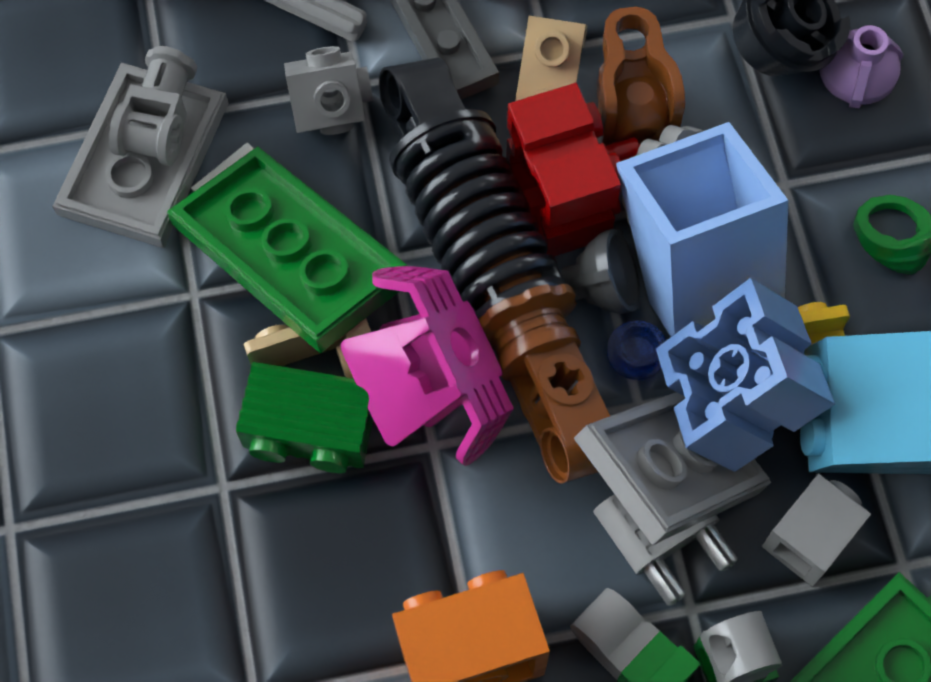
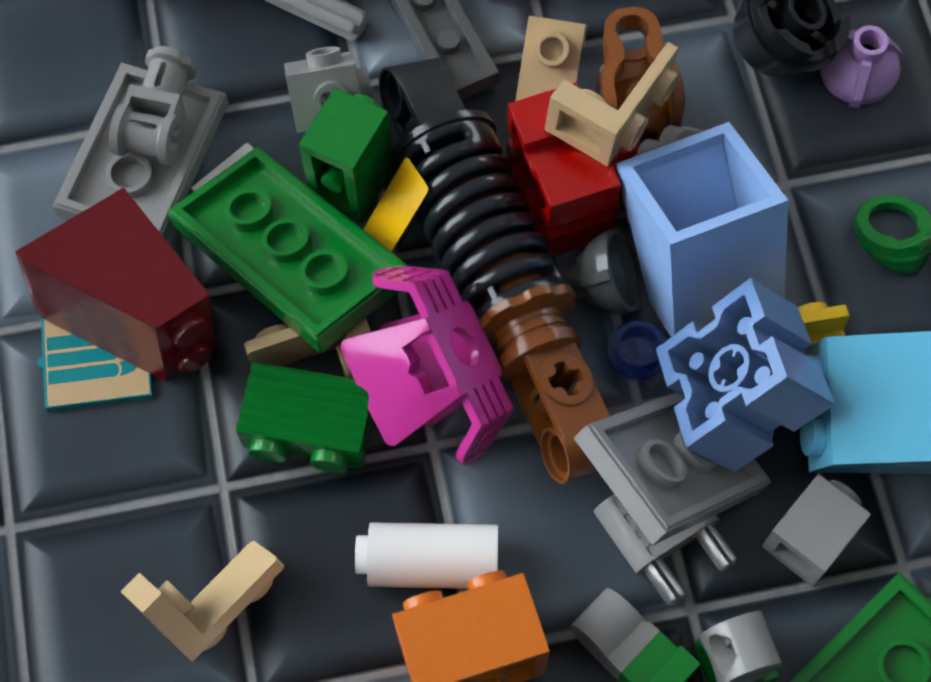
(84, 374): none -> piece
(121, 288): none -> dark red slope
(204, 620): none -> tan bracket
(348, 152): none -> green brick
(397, 206): none -> yellow sticker
(426, 554): none -> white brick
(600, 130): none -> tan bracket

